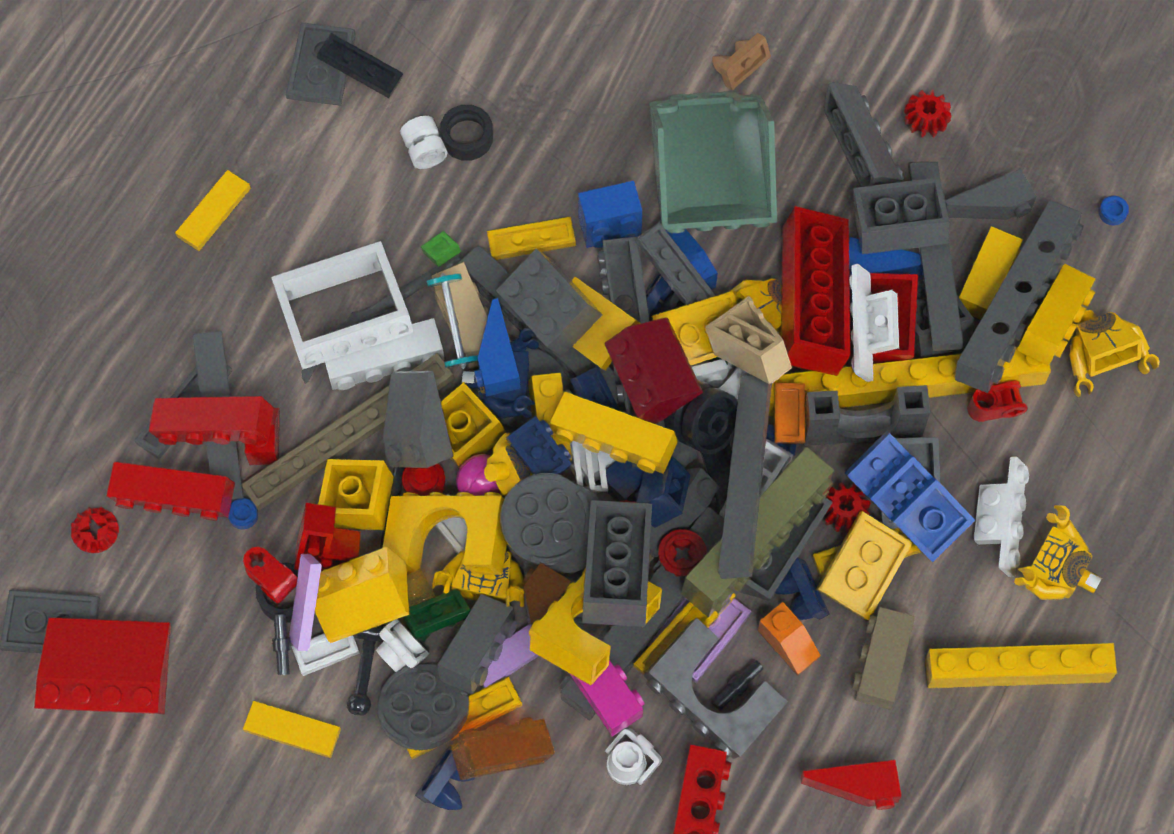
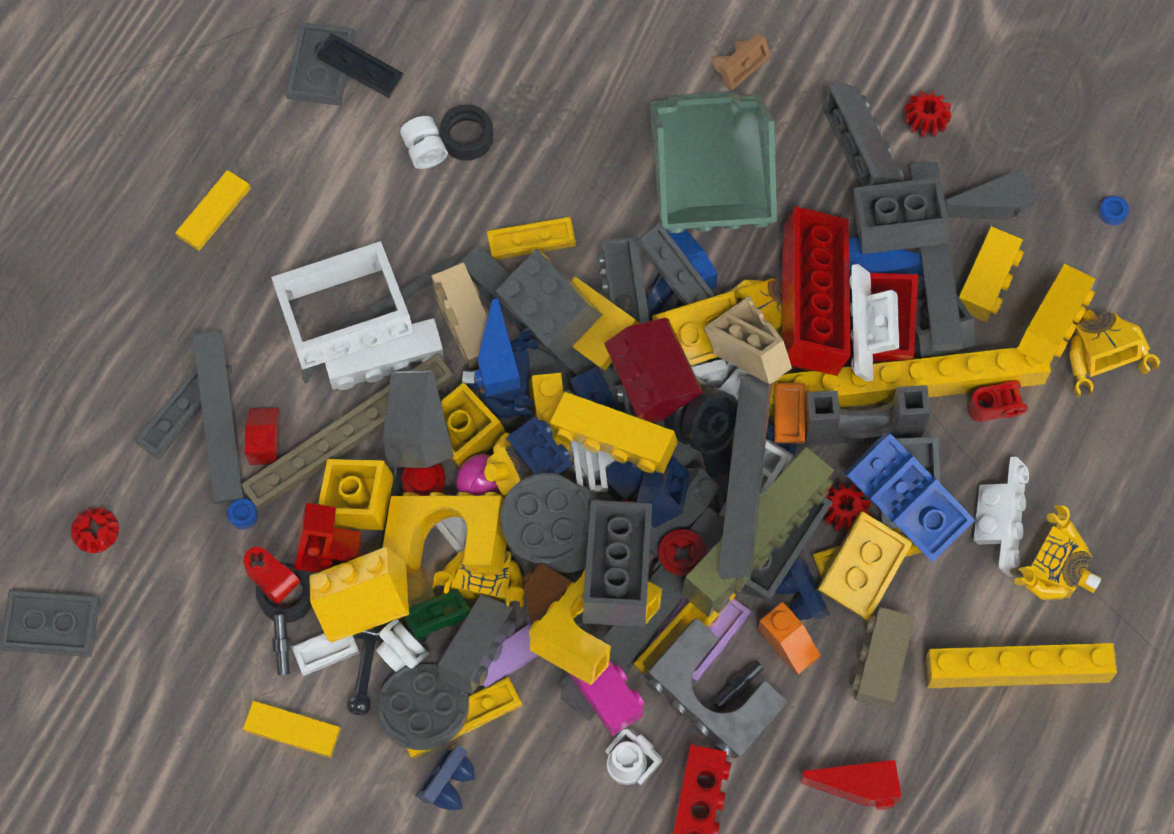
(104, 666): red slope -> none
(170, 490): red brick -> none
(211, 420): red brick -> none
(305, 602): lavender tile -> none
(441, 249): bright green tile -> none
(444, 280): axle -> none
(502, 748): clear orange brick -> none
(609, 213): blue brick -> none
(986, 351): dark grey piece -> none

